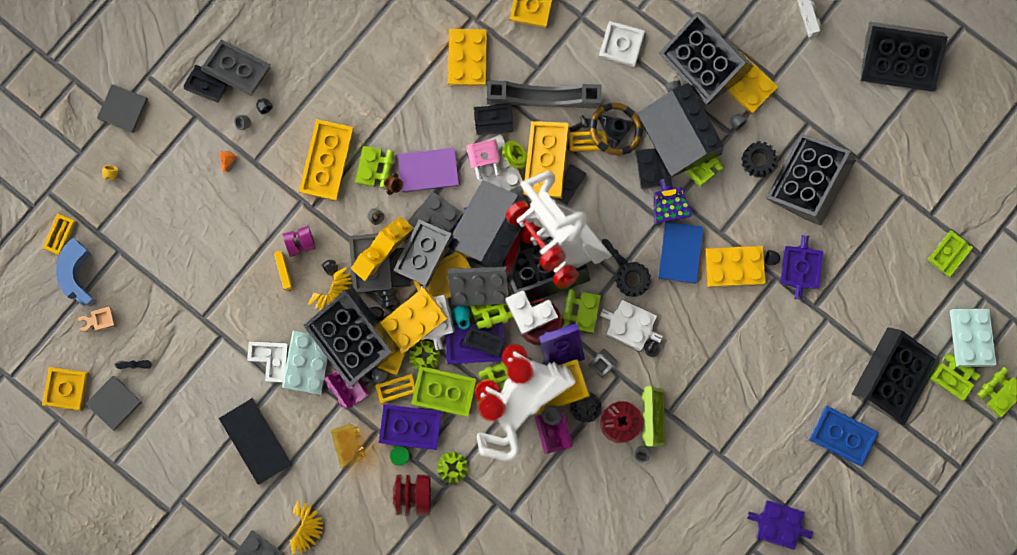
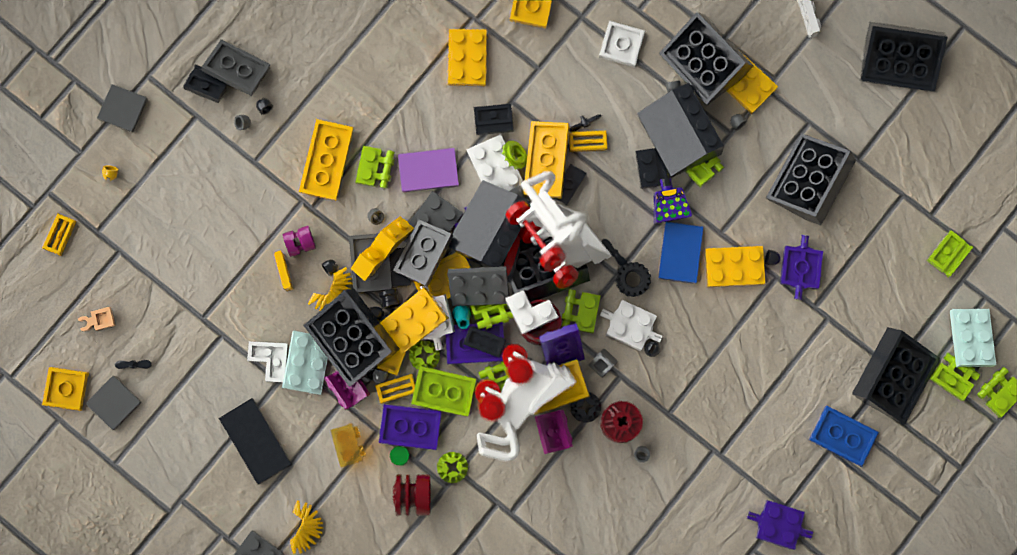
(67, 272): medium blue arch -> none
(227, 159): orange rock -> none
(393, 184): reddish brown plate -> none
(484, 154): bright pink piece -> none
(544, 96): dark grey arch -> none
(552, 415): dark grey plate -> none
(615, 129): black piece -> none
(653, 416): lime plate -> none
(759, 148): black tyre -> none

